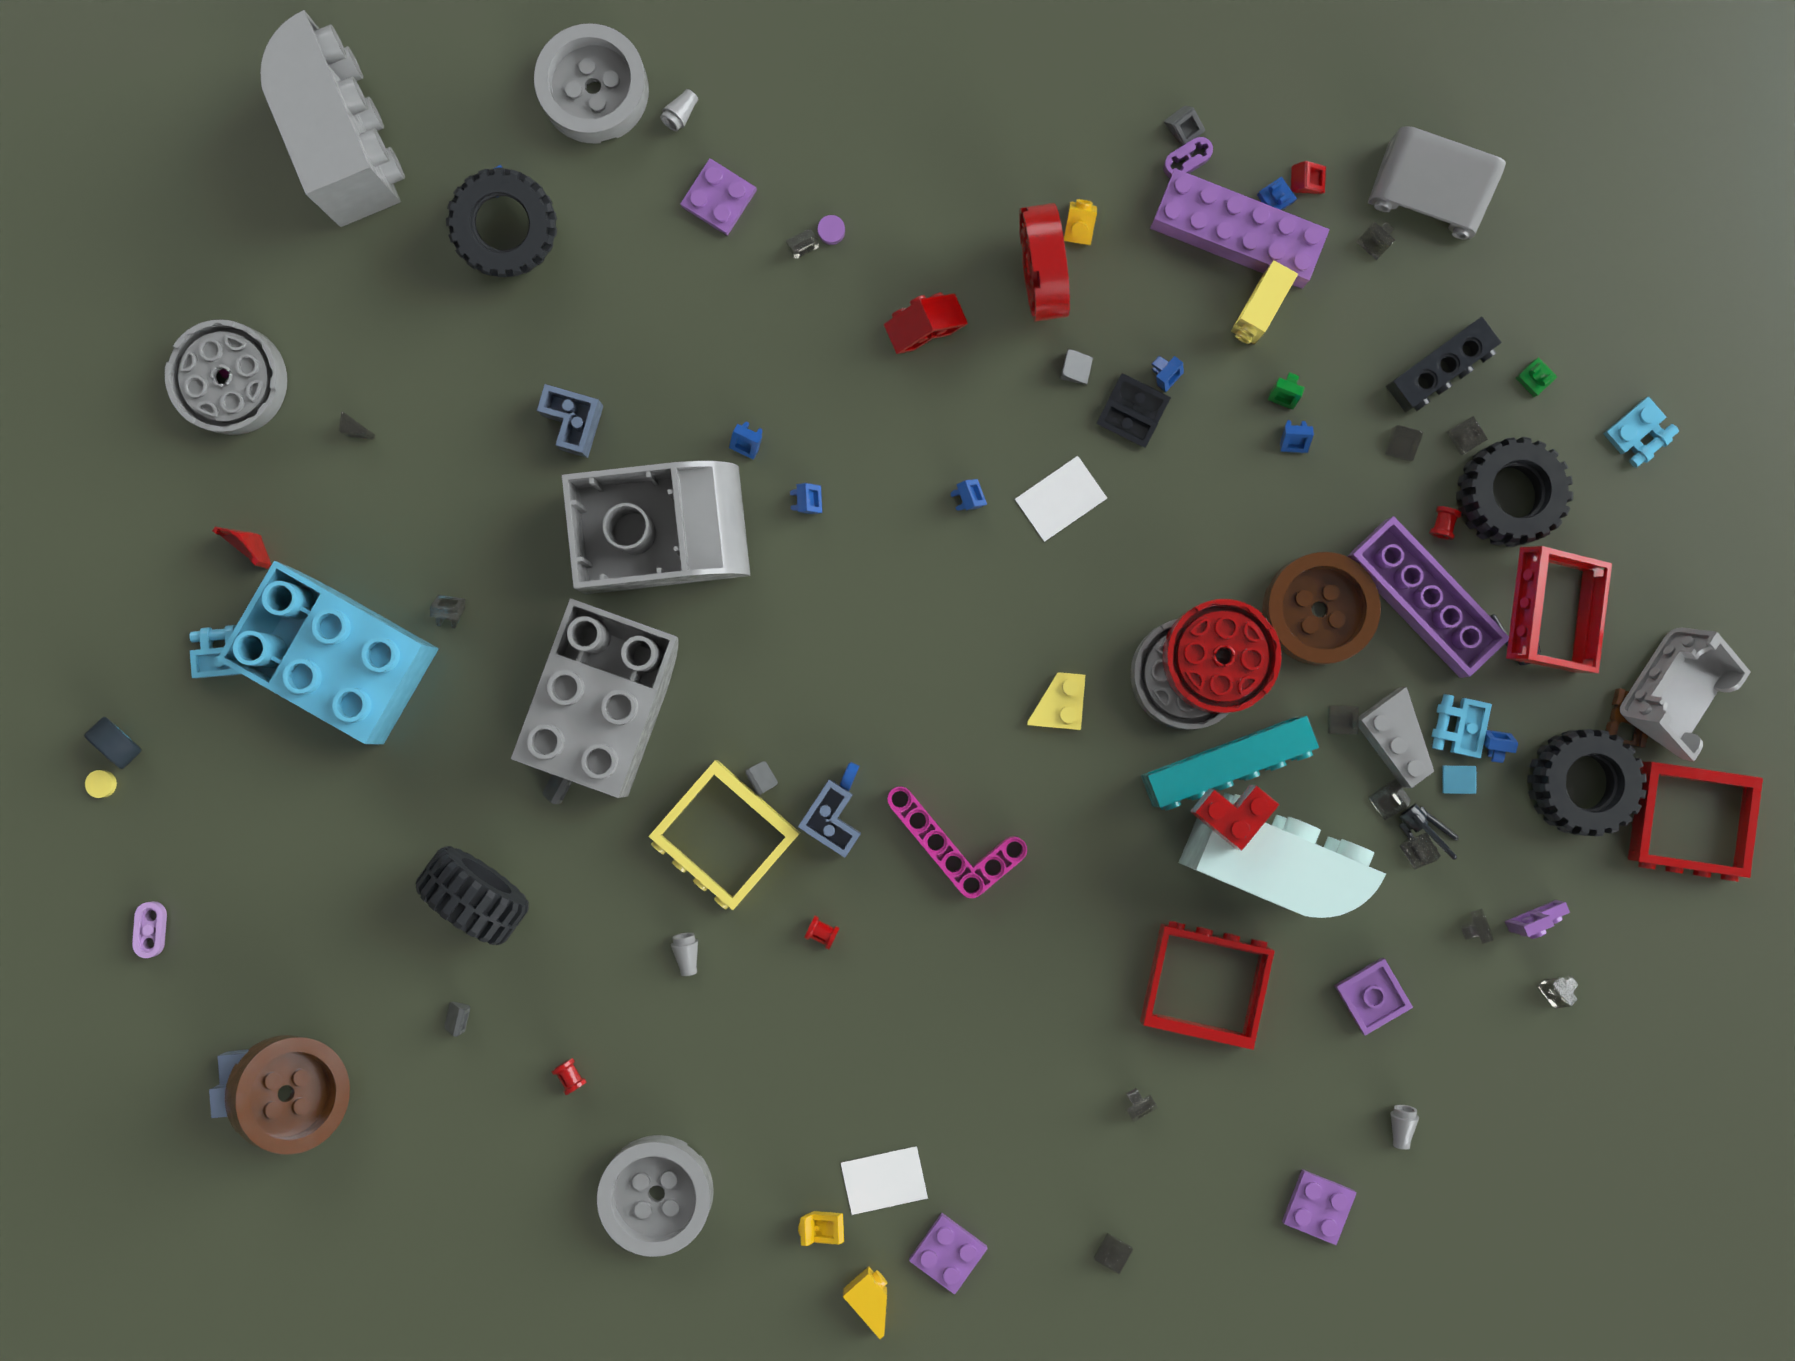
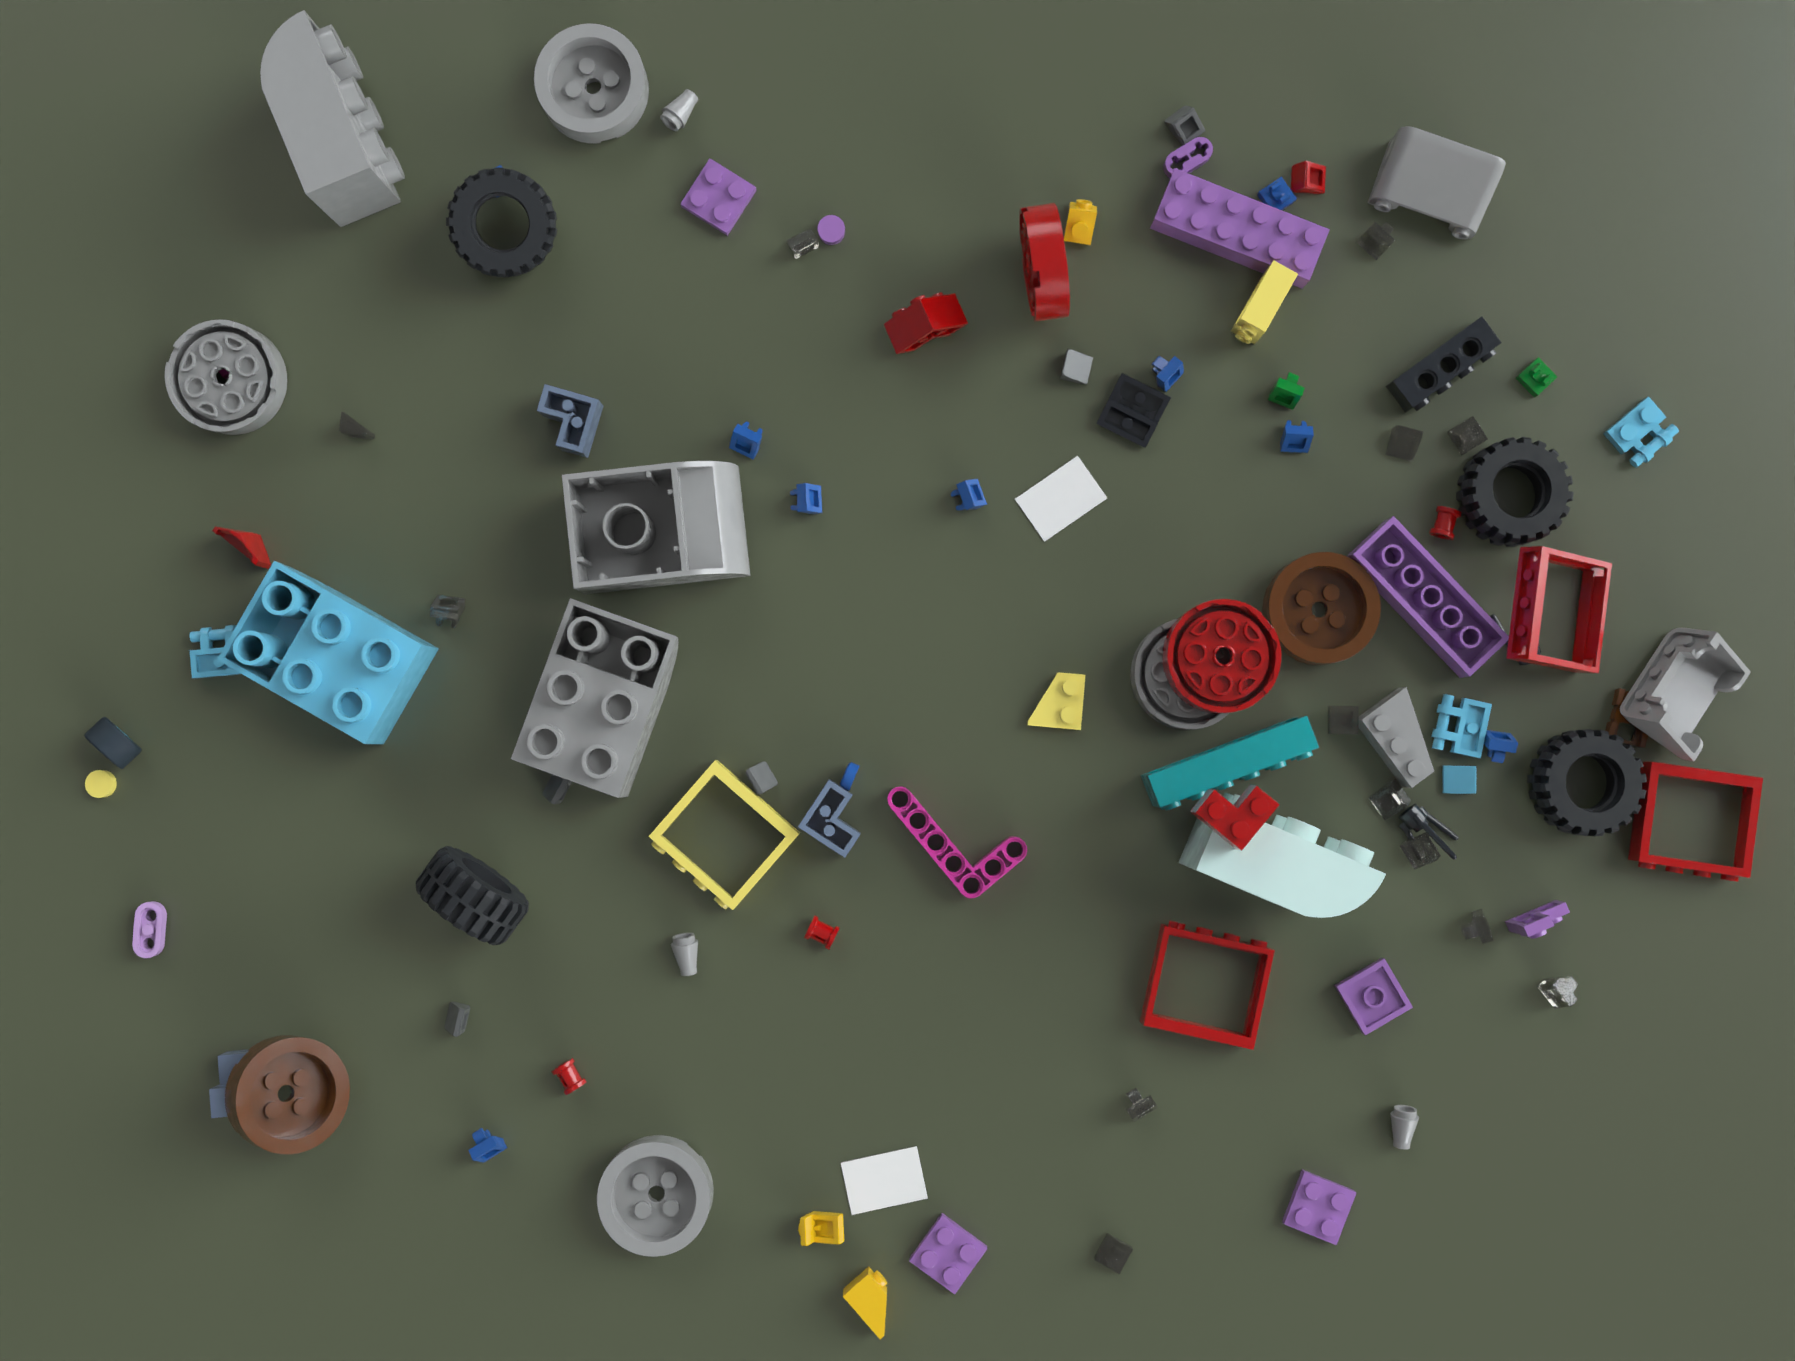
(487, 1146): none -> blue tile

